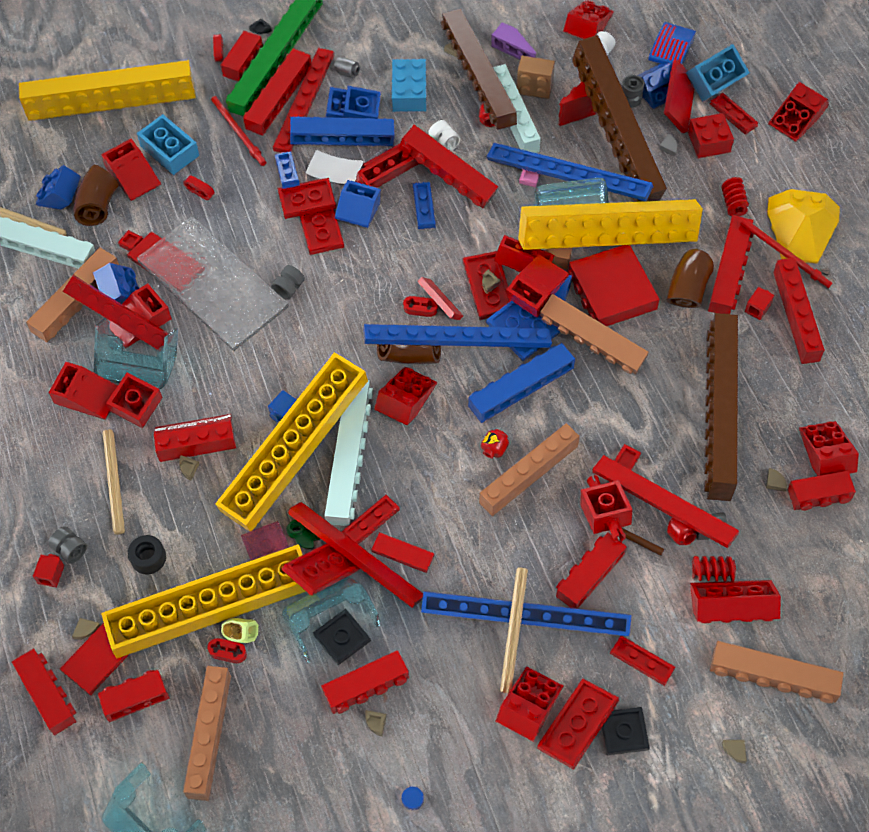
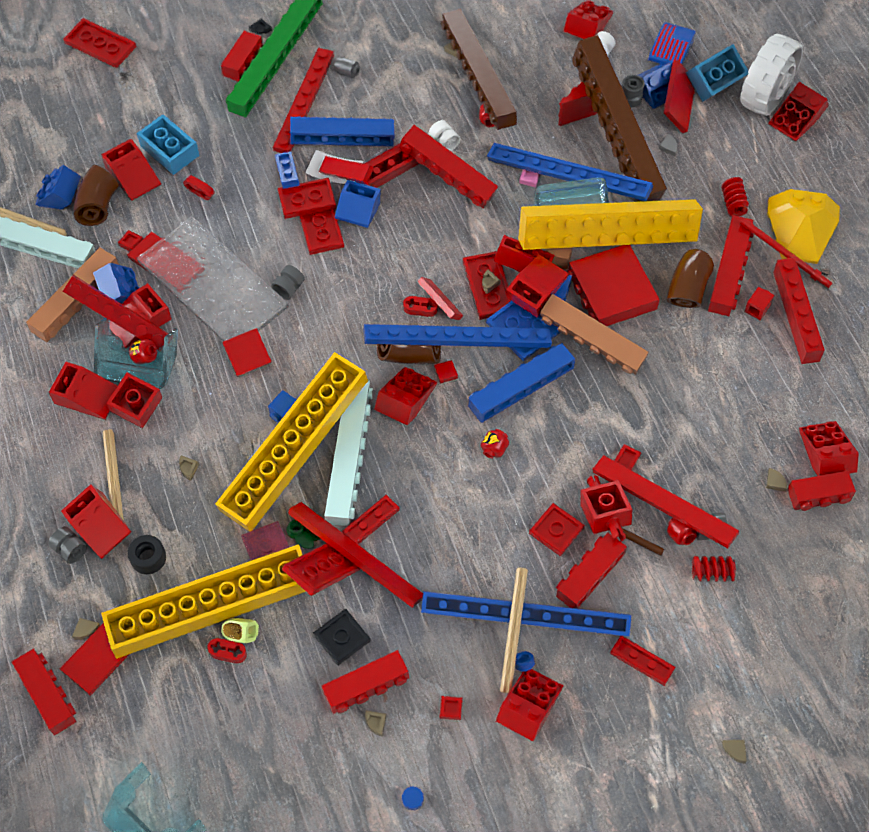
(48, 570): red brick -> none
(96, 520): none -> red slope
(99, 42): none -> red plate
(107, 90): yellow brick -> none
(133, 695): red brick -> none
(143, 351): none -> red head
(194, 437): red slope -> none
(207, 733): nougat brick -> none
(218, 47): red beam -> none
(246, 352): none -> red tile
(253, 150): red bar -> none
(277, 92): red brick -> none
(298, 613): clear light blue windscreen -> none
(346, 169): none -> red tile
(353, 103): blue slope -> none
(402, 552): red tile -> none
(408, 85): dark azure brick -> none
(424, 205): blue tile -> none
(446, 371): none -> red tile
(451, 708): none -> red tile
(511, 42): medium lavender slope -> none
(524, 131): light aqua brick -> none
(524, 661): none -> blue tile
(528, 469): nougat brick -> none
(535, 77): medium nougat brick -> none
(556, 529): none -> red tile
(578, 723): red tile -> none
(625, 732): black tile -> none
(710, 135): red brick -> none
(722, 407): reddish brown brick -> none
(734, 113): red tile -> none
(735, 601): red slope -> none
(771, 74): none -> white wheel
(777, 672): nougat brick -> none

